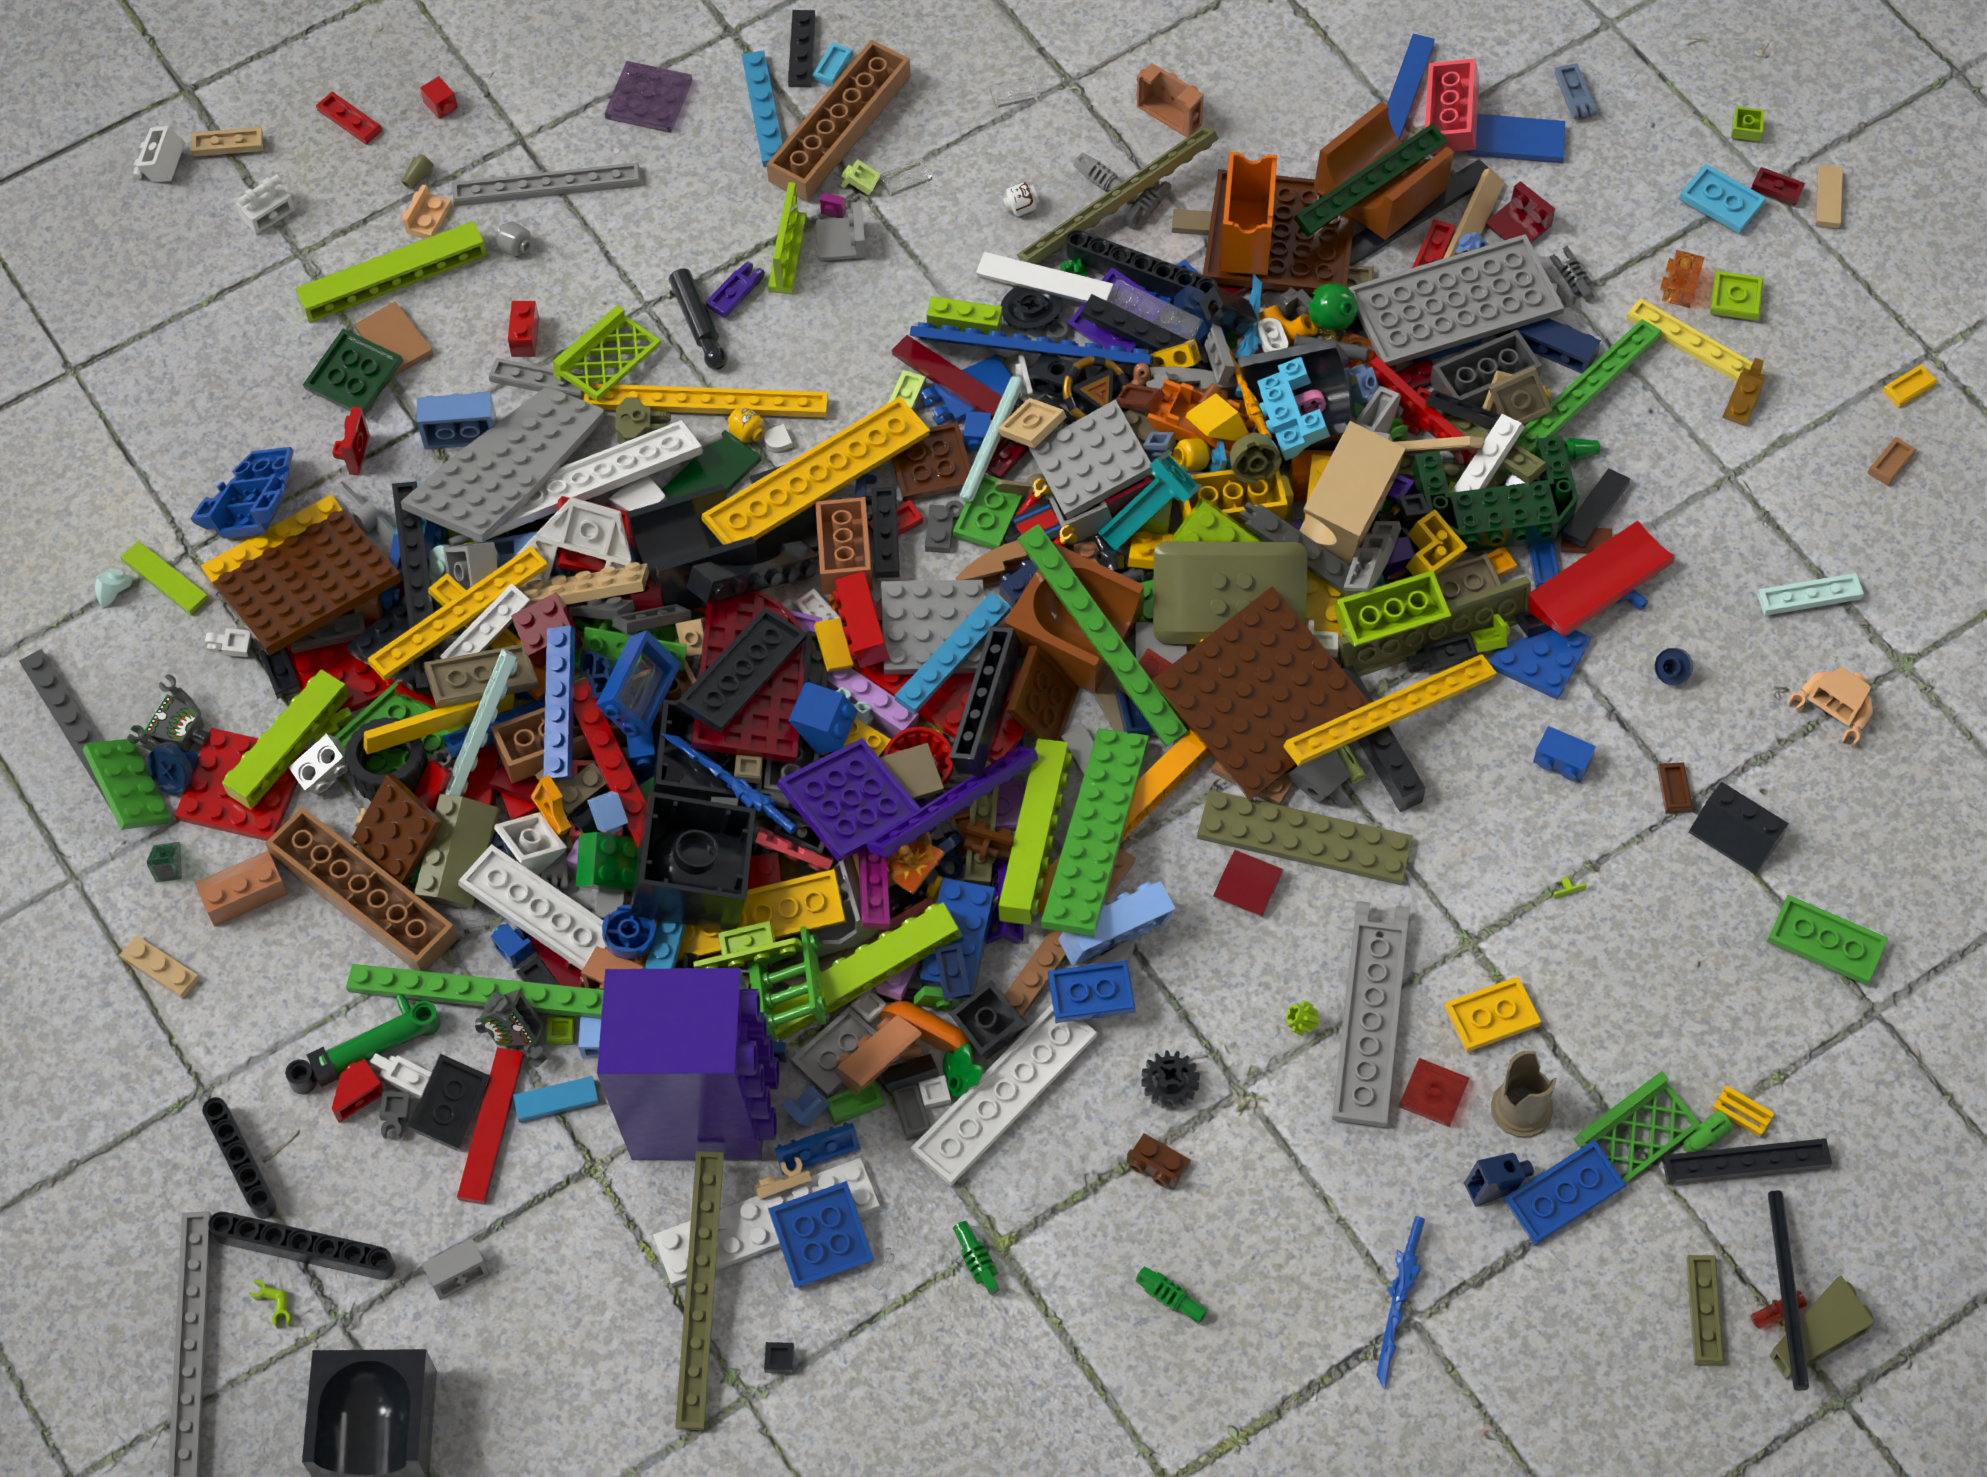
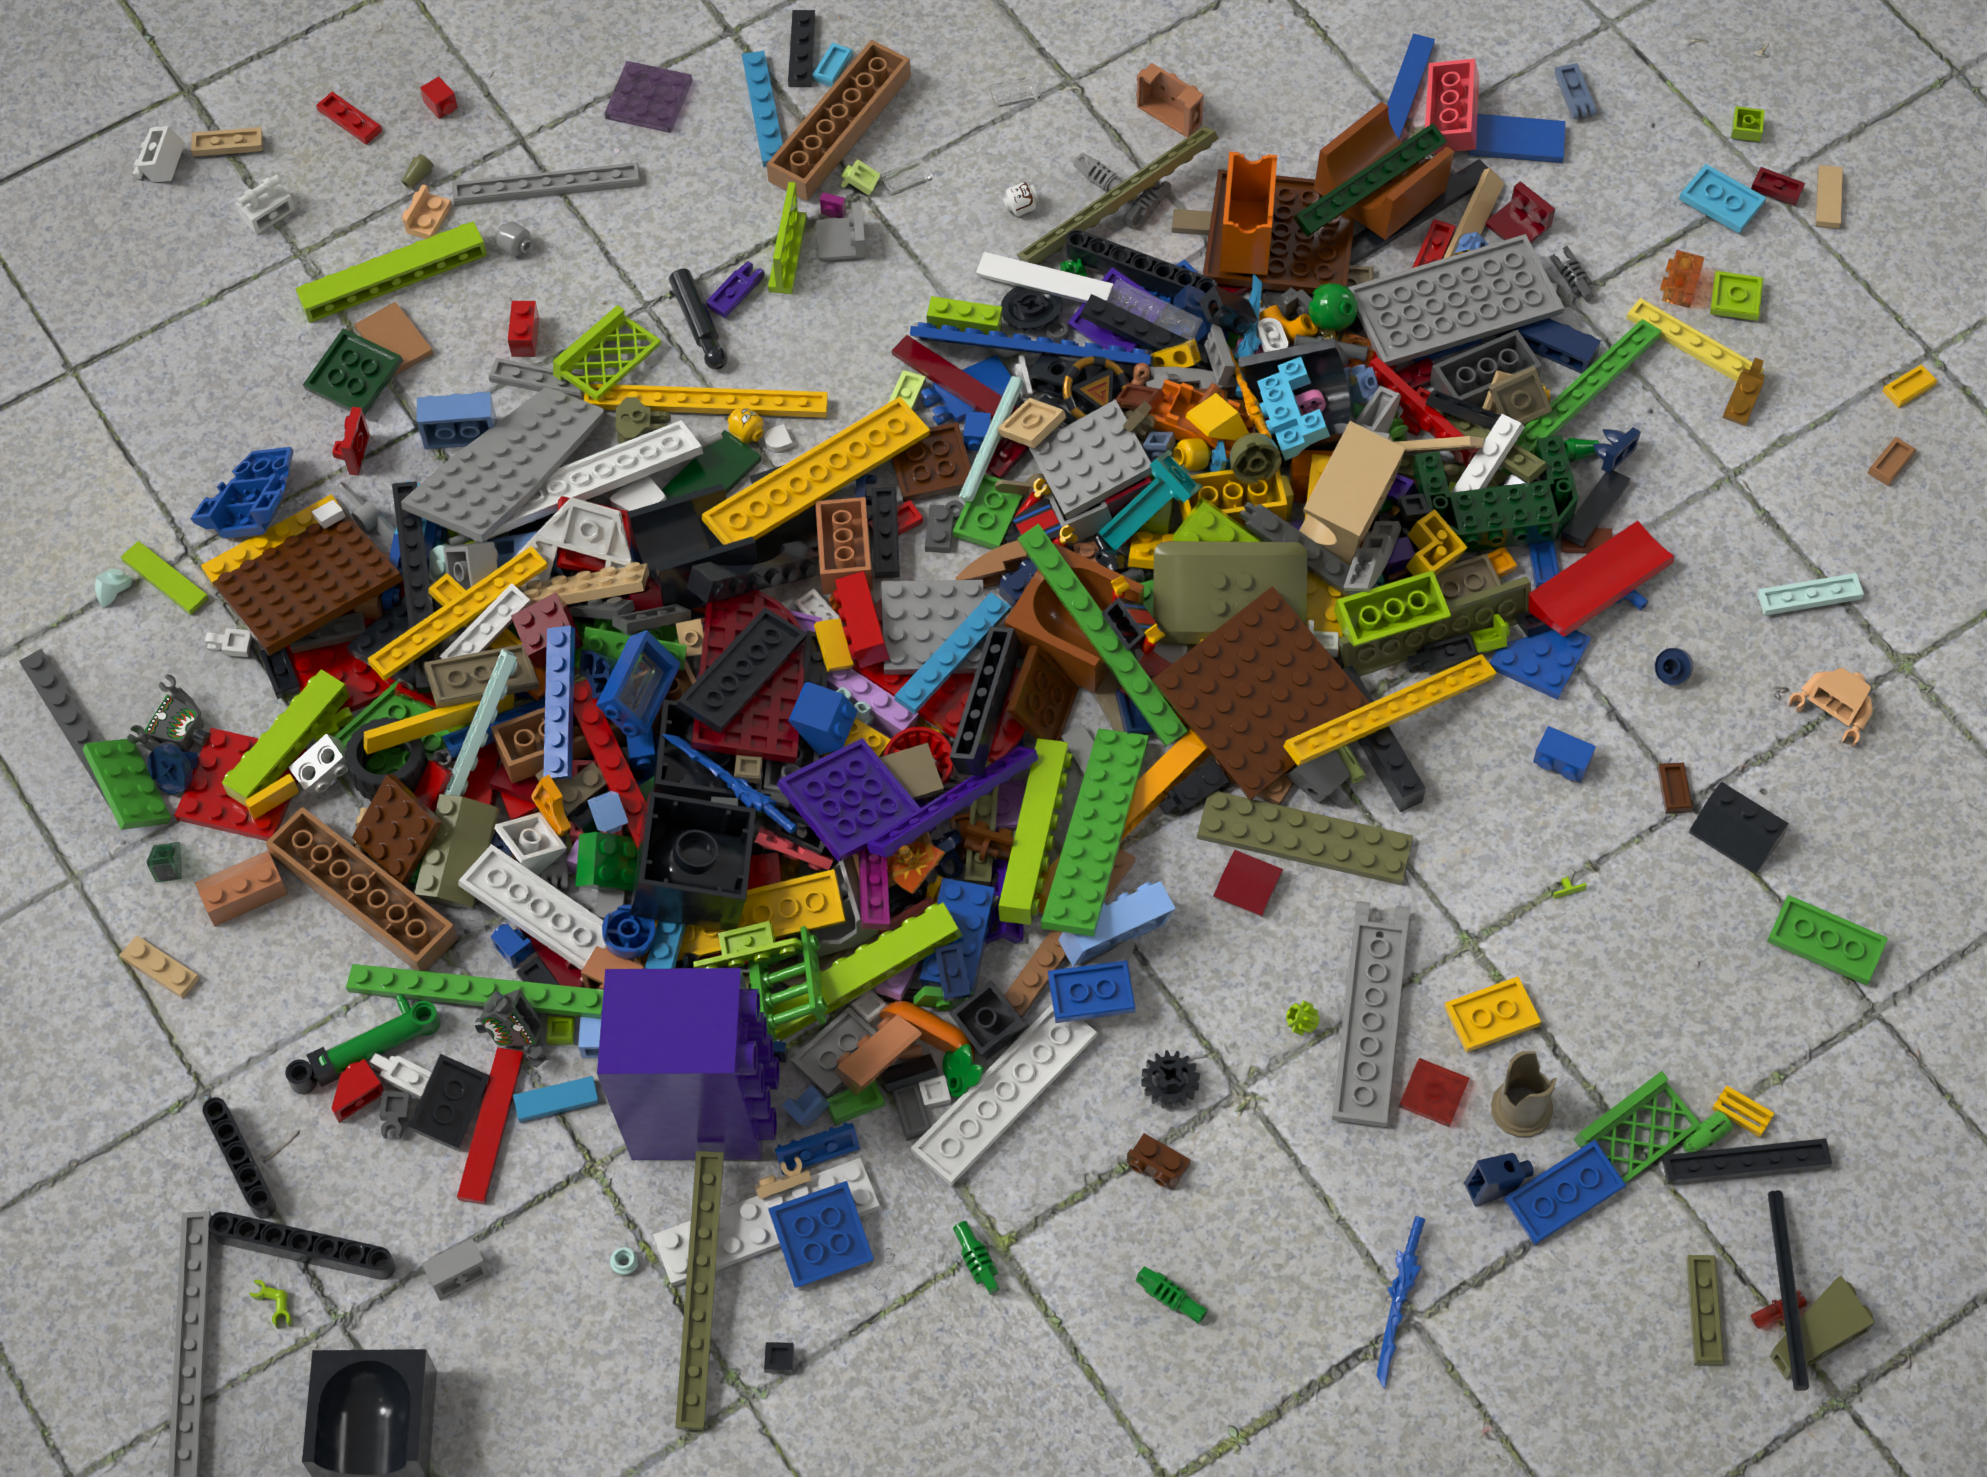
(271, 796): none -> yellow tile
(328, 514): none -> white tile
(624, 1253): none -> light aqua plate
(1131, 620): none -> torso
(1138, 417): none -> dark tan tile
(1195, 788): none -> black hinge
(1622, 446): none -> dark blue tile

